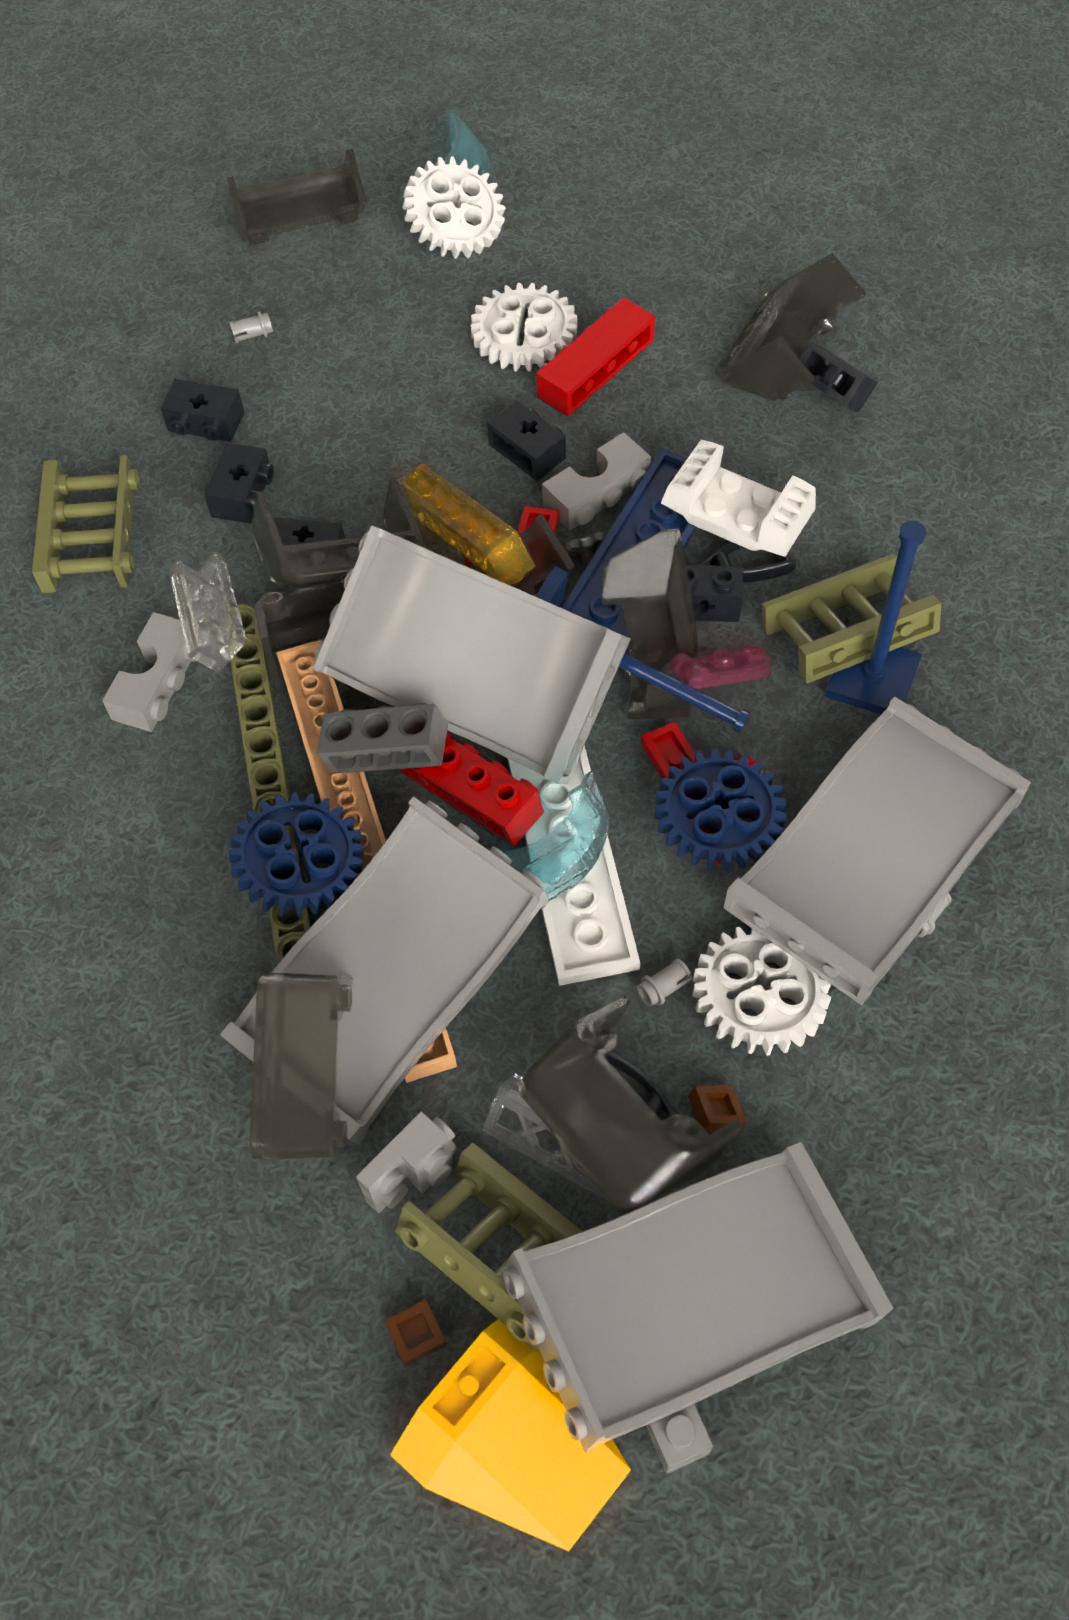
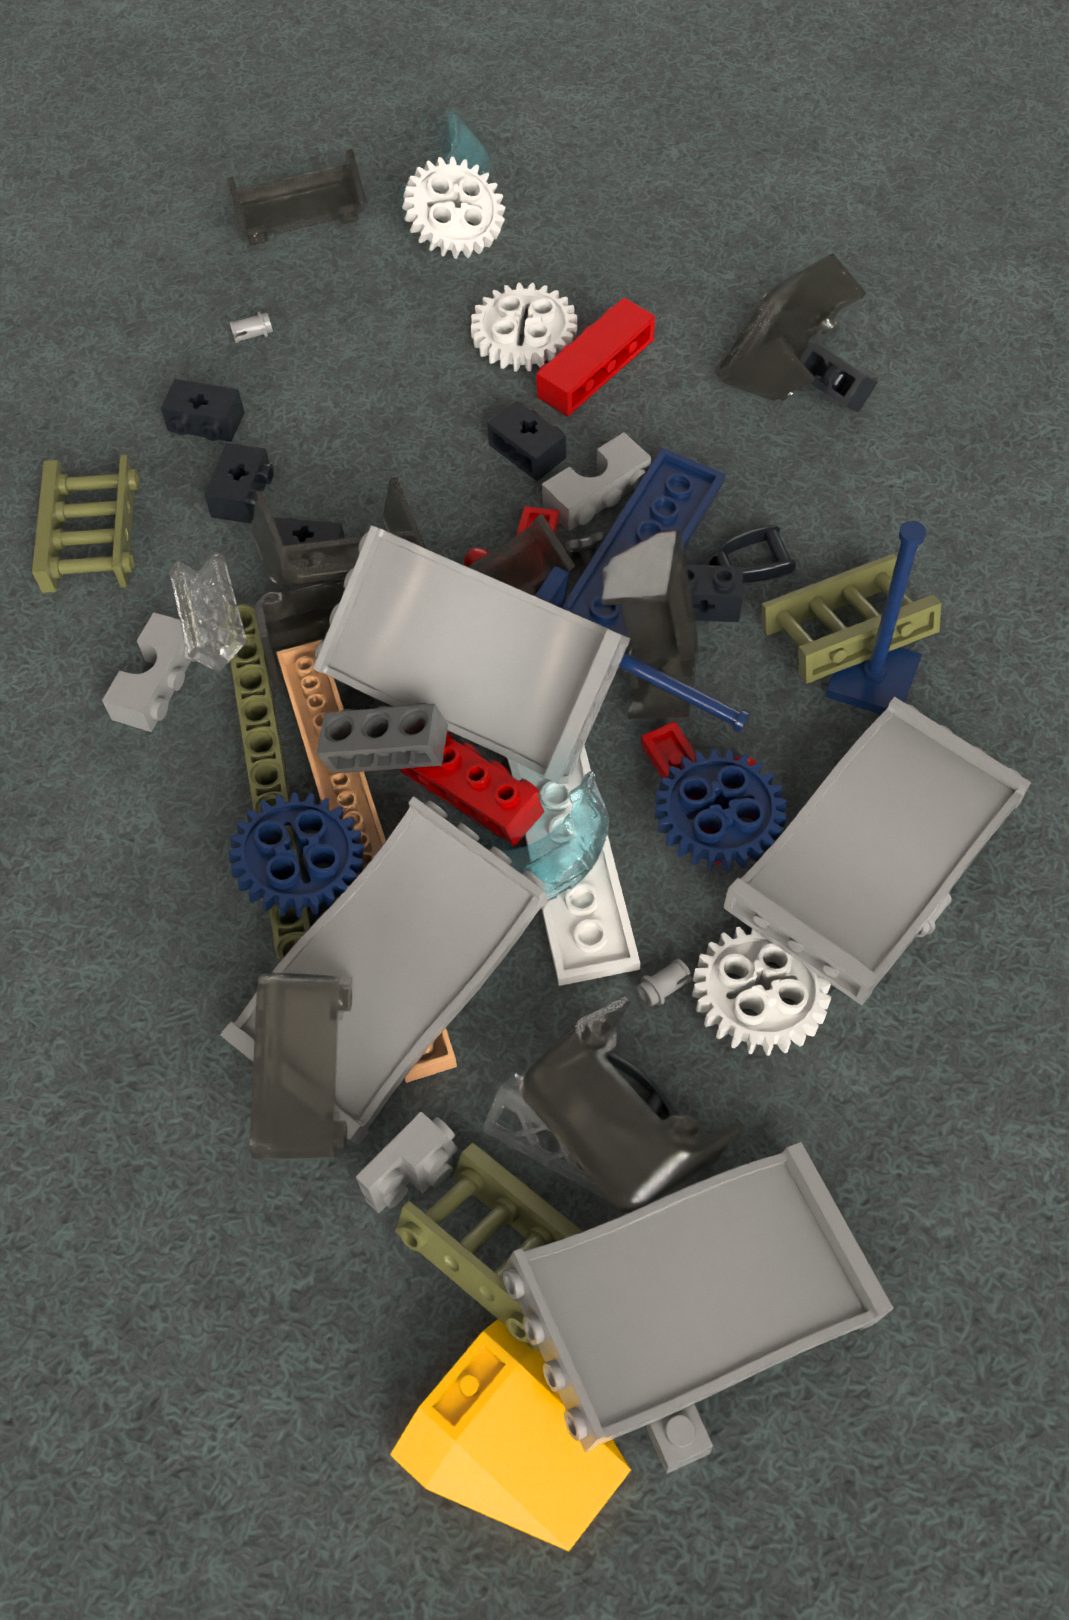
(415, 1332): reddish brown plate -> none
(466, 525): clear yellow brick -> none
(716, 1106): reddish brown plate -> none
(723, 667): clear pink plate -> none
(738, 506): white plate -> none

